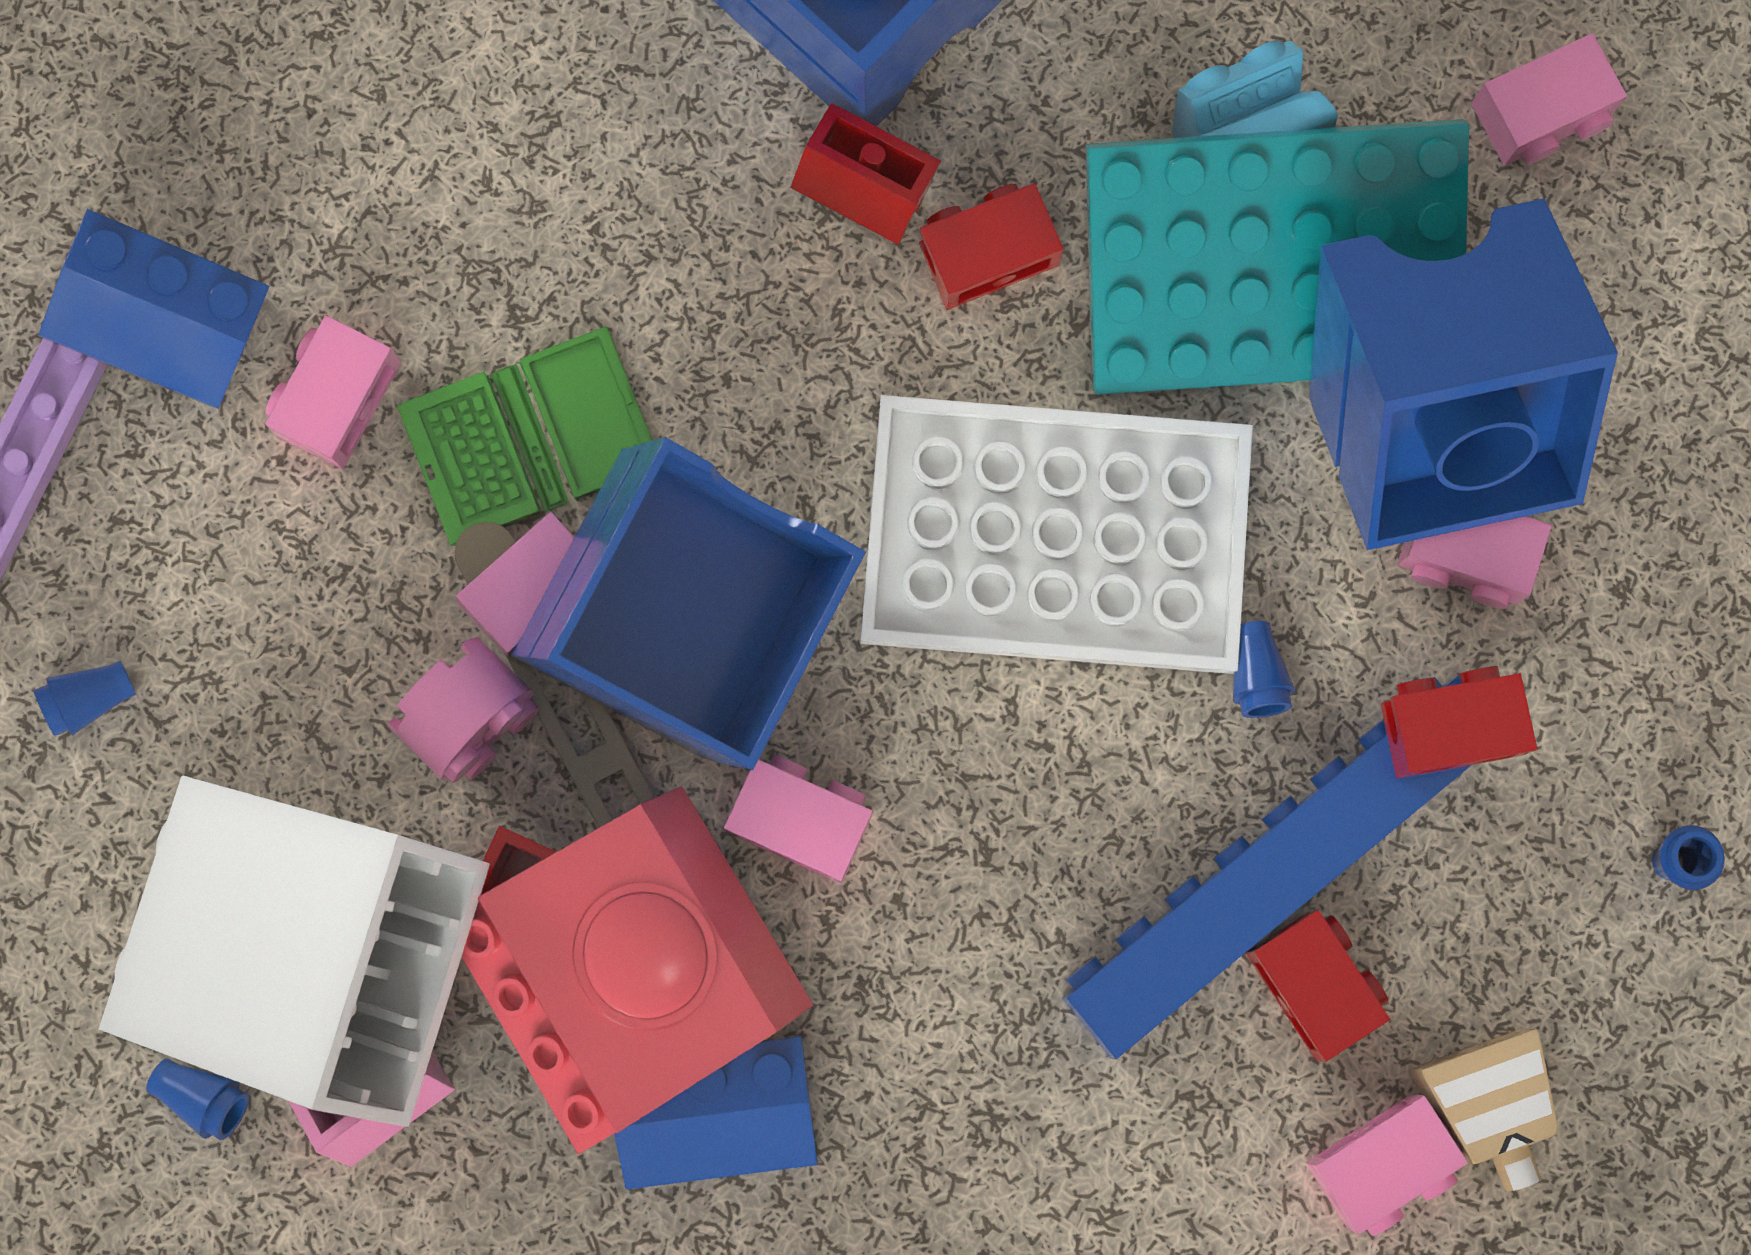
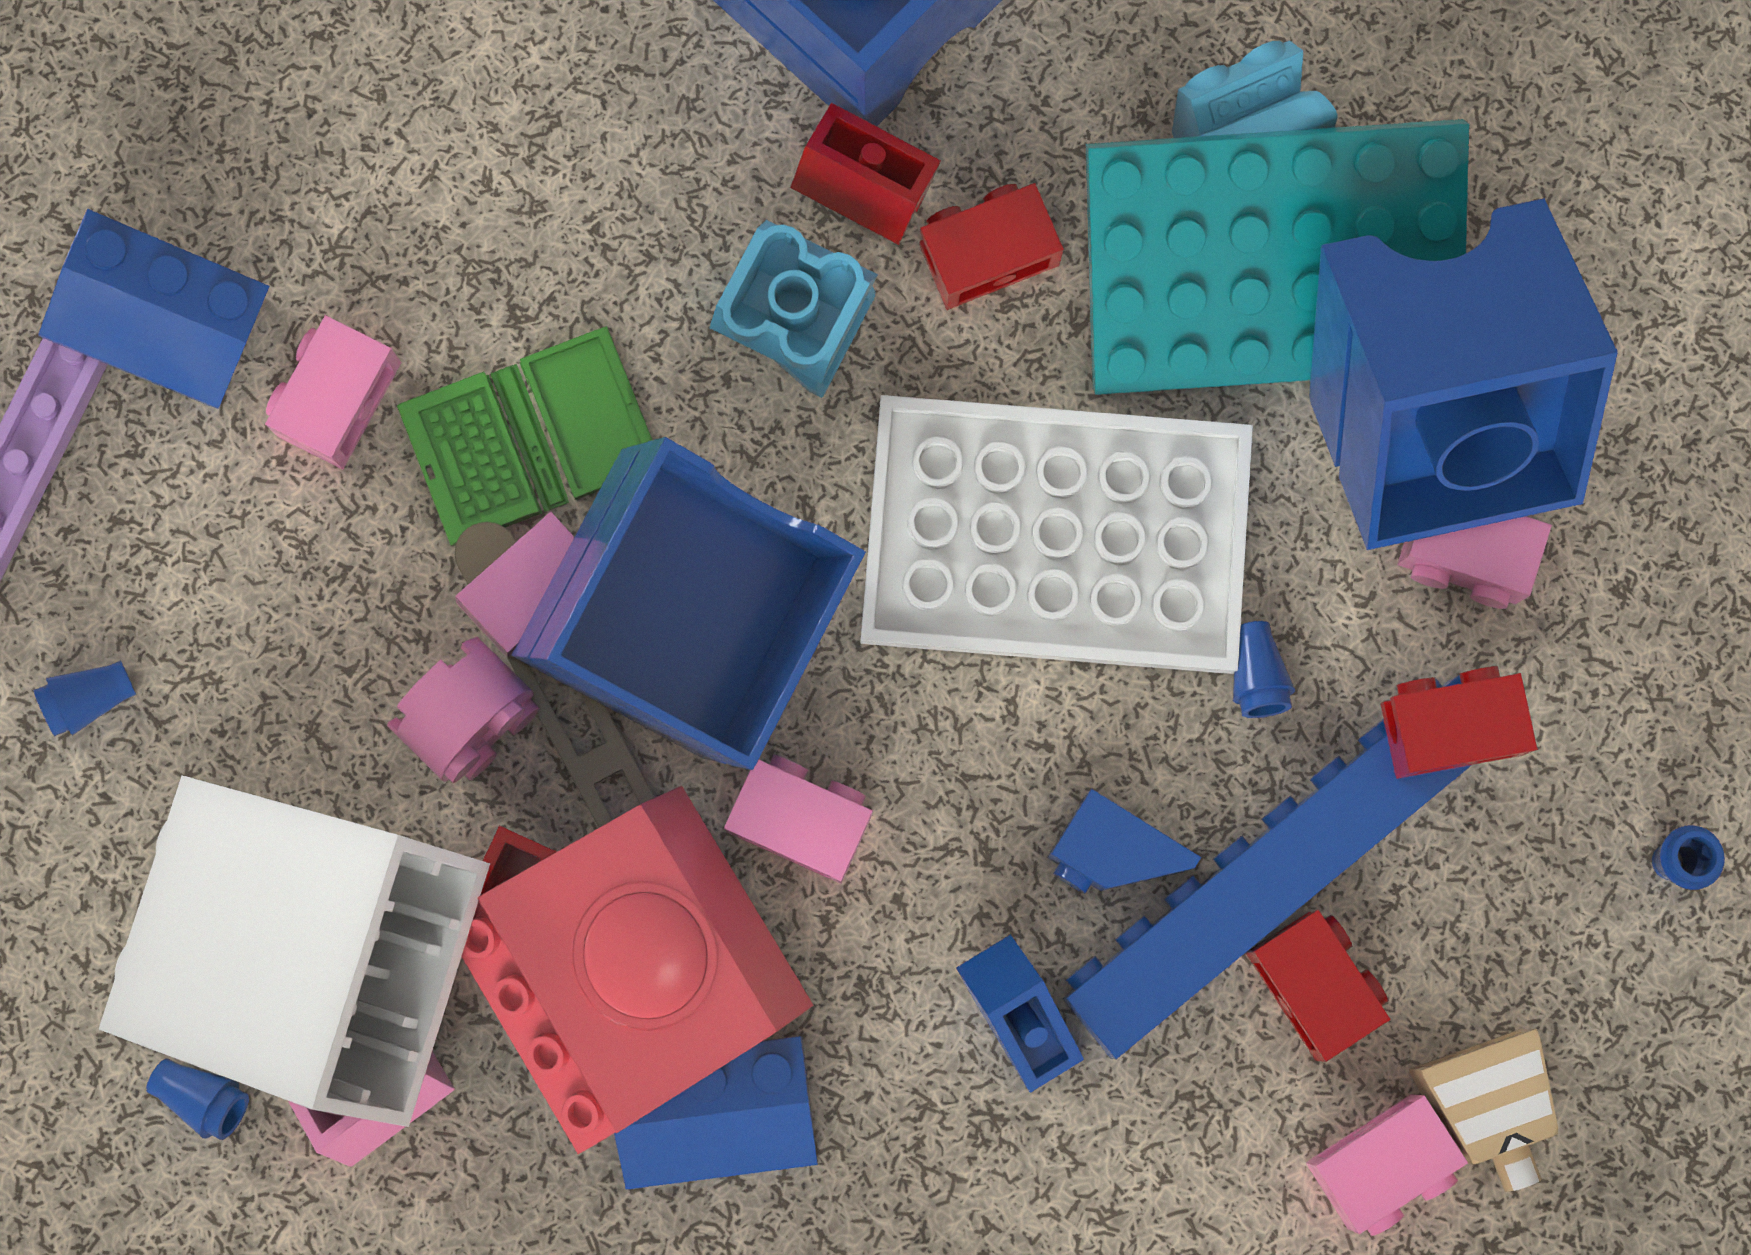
(795, 304): none -> medium azure piece
(1020, 1012): none -> blue slope
(1114, 848): none -> blue slope
(1548, 101): bright pink brick -> none

